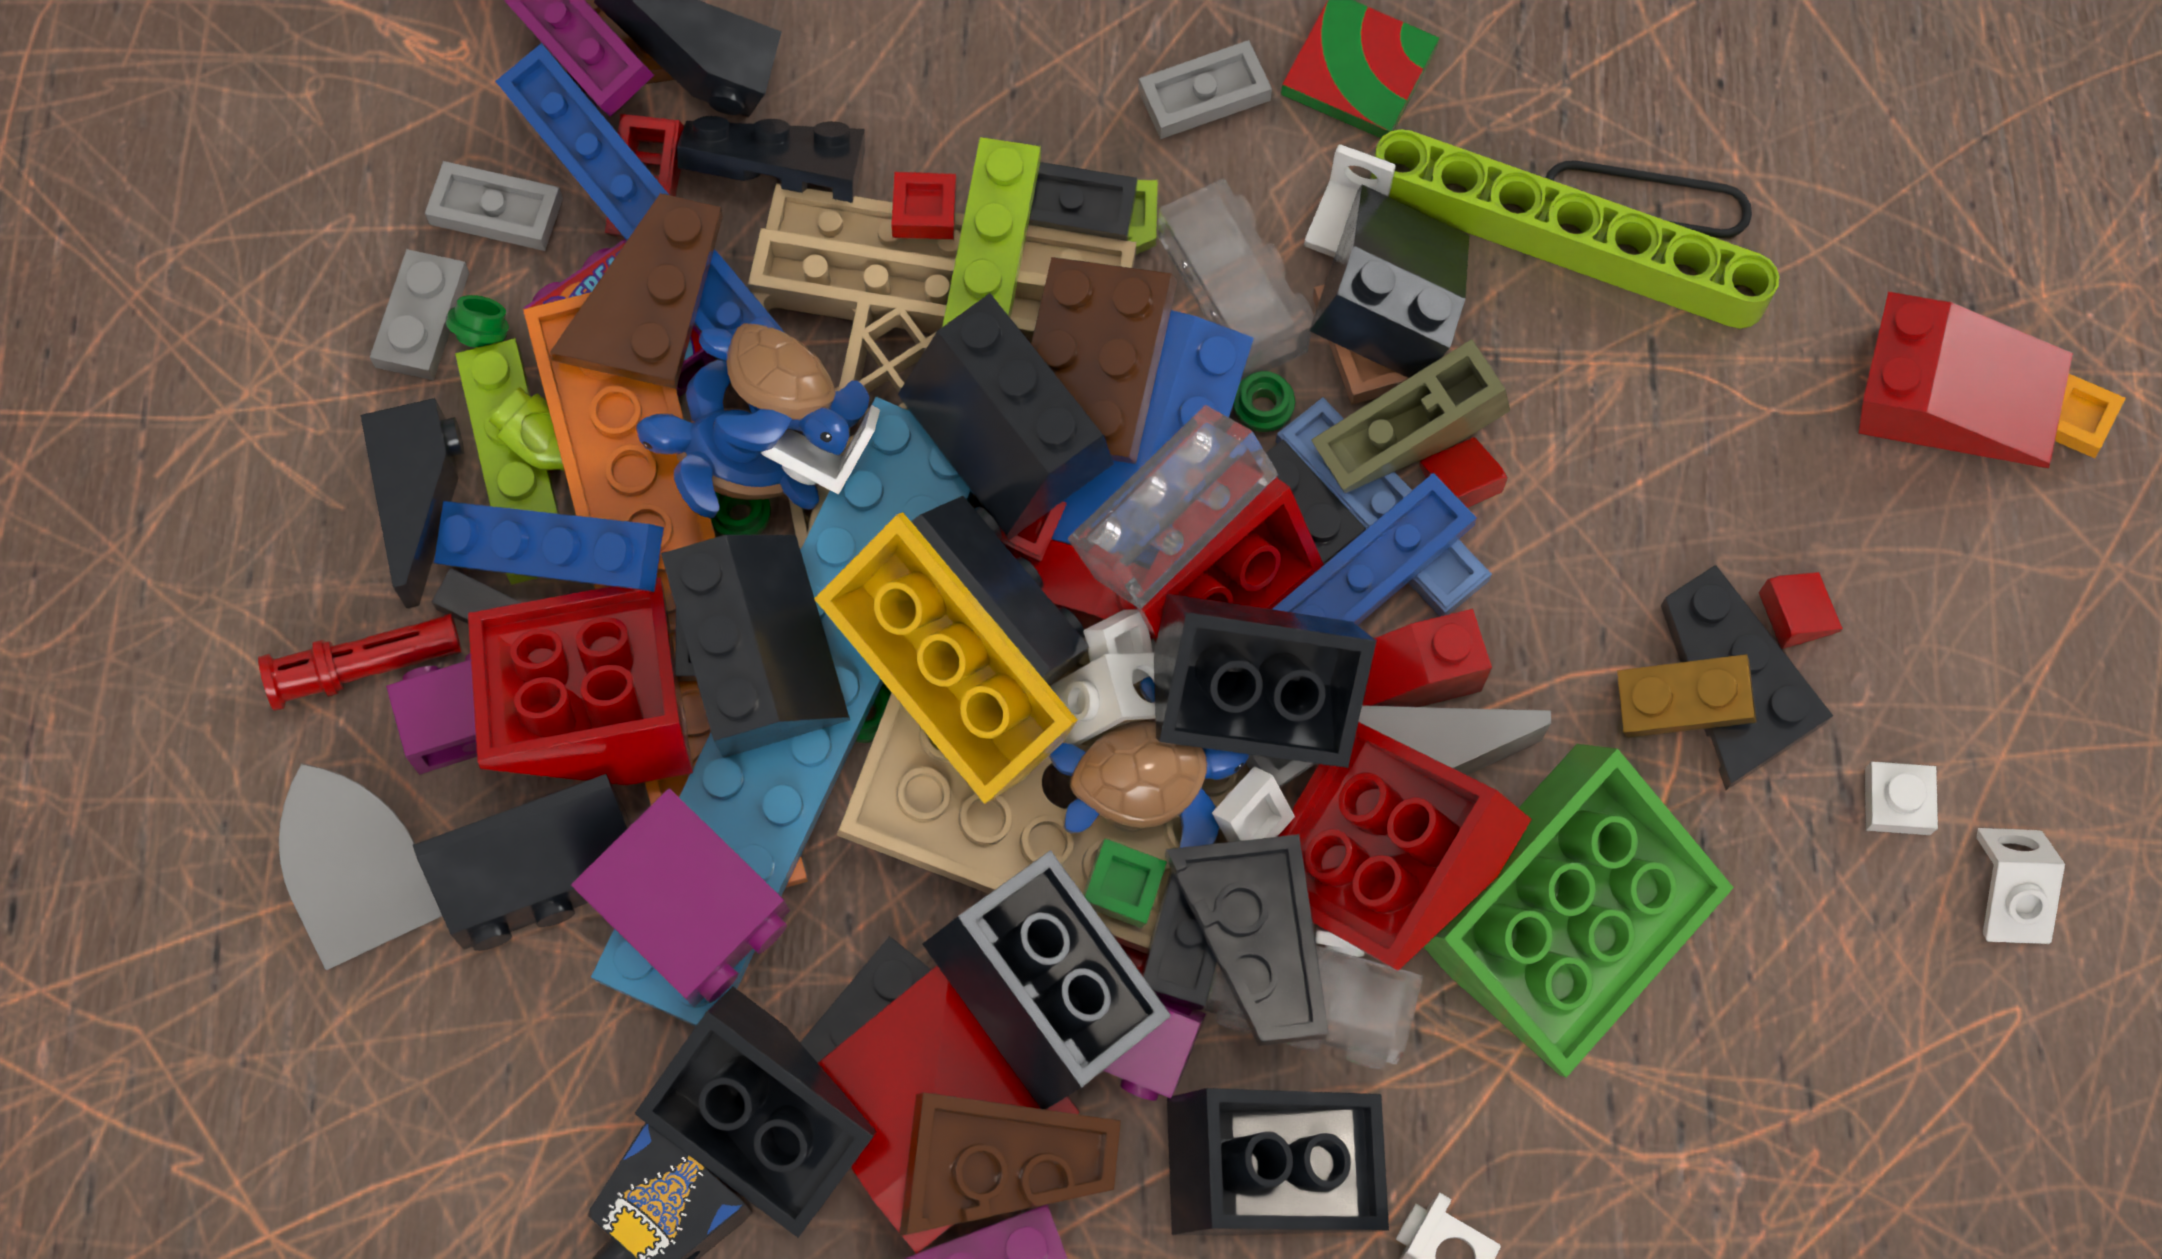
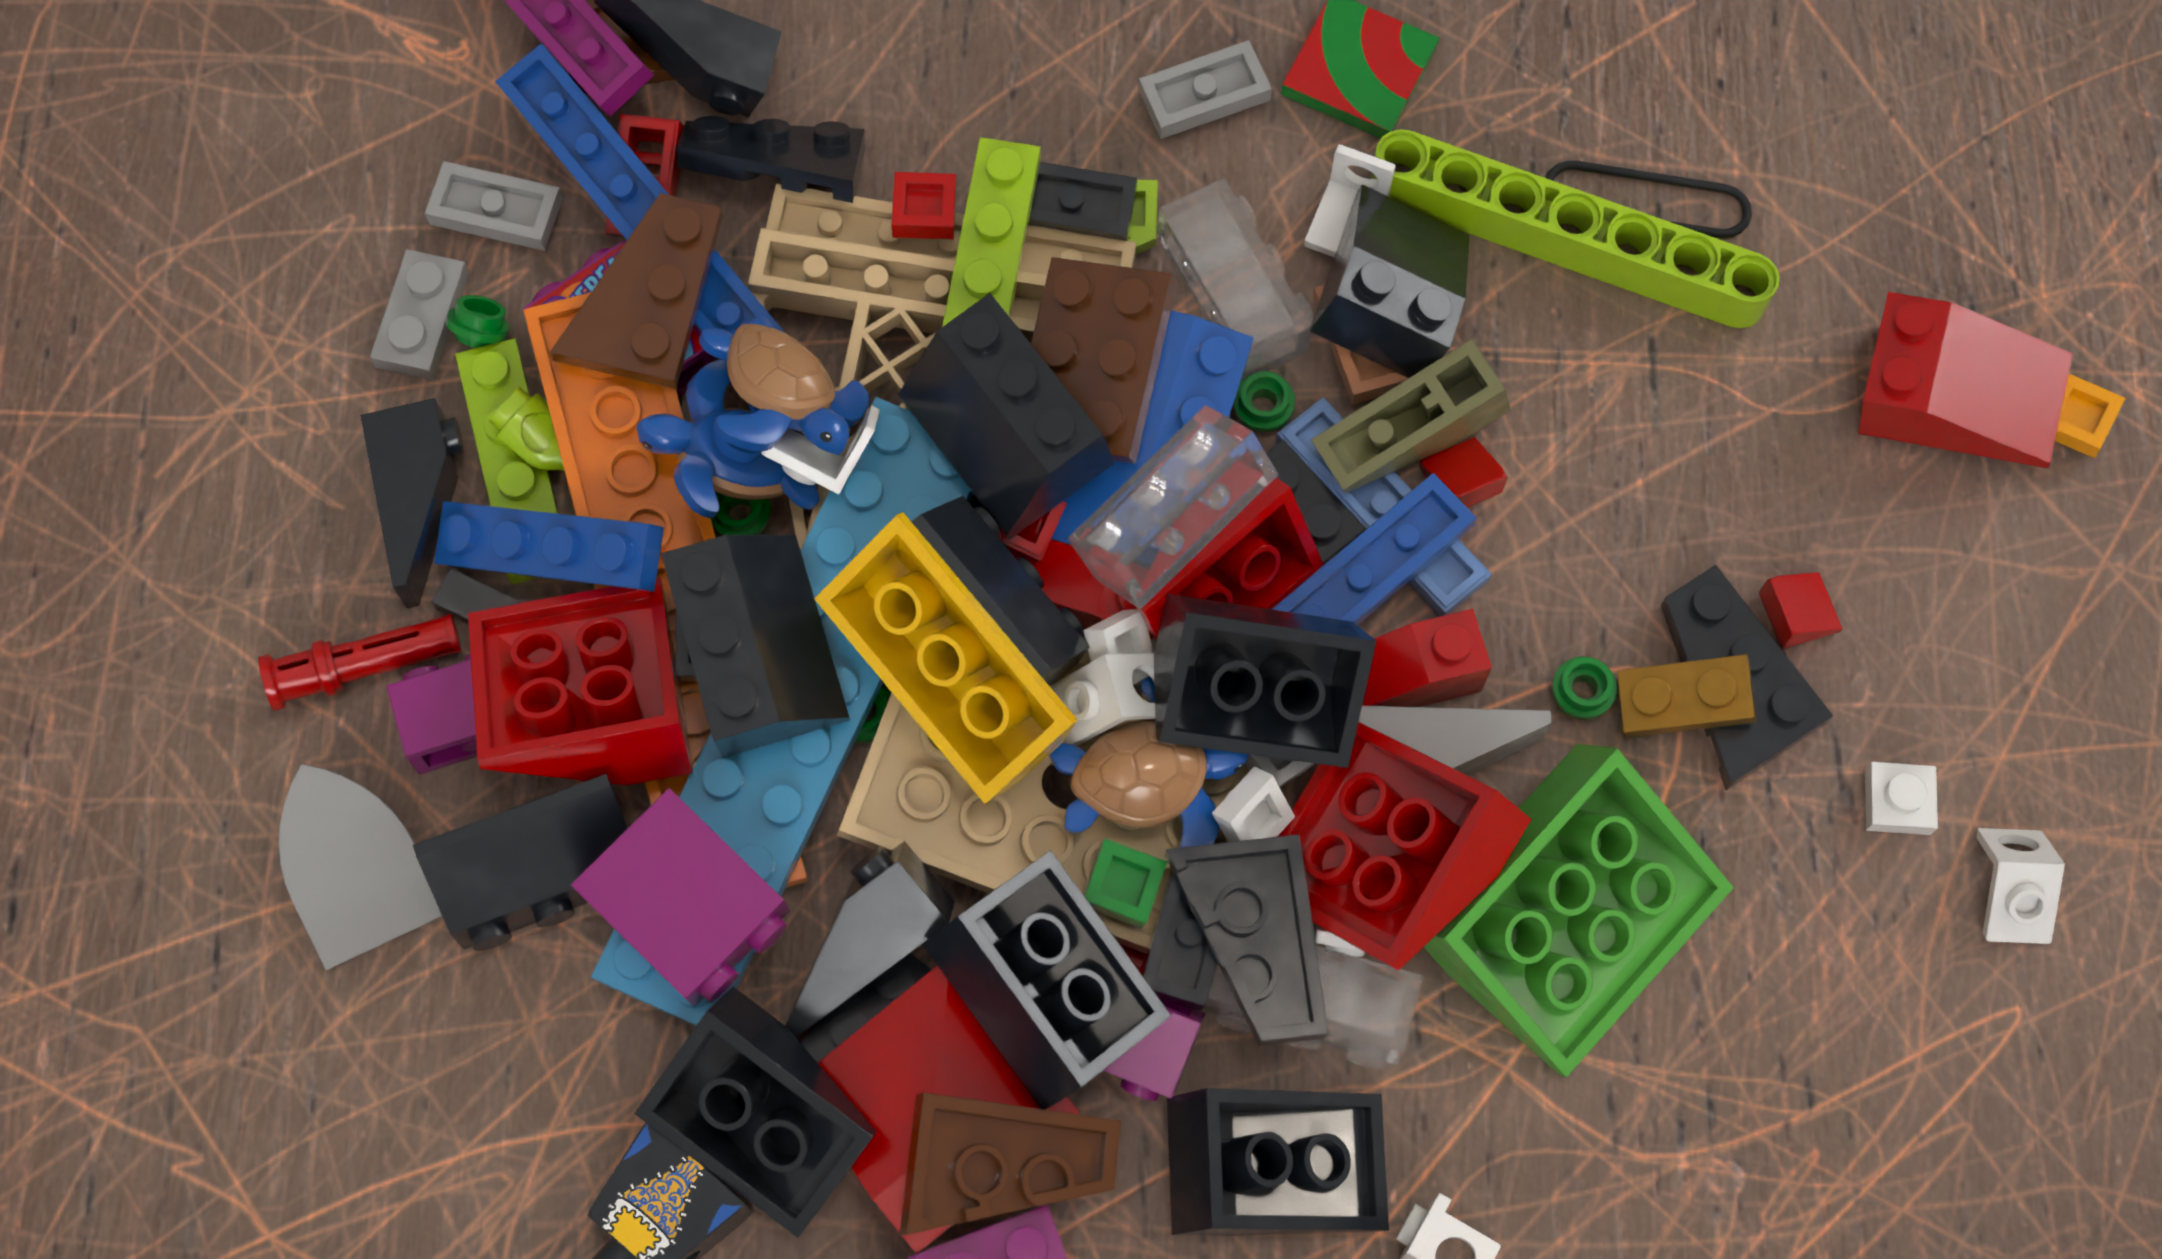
(882, 918): none -> slope
(1589, 671): none -> green plate

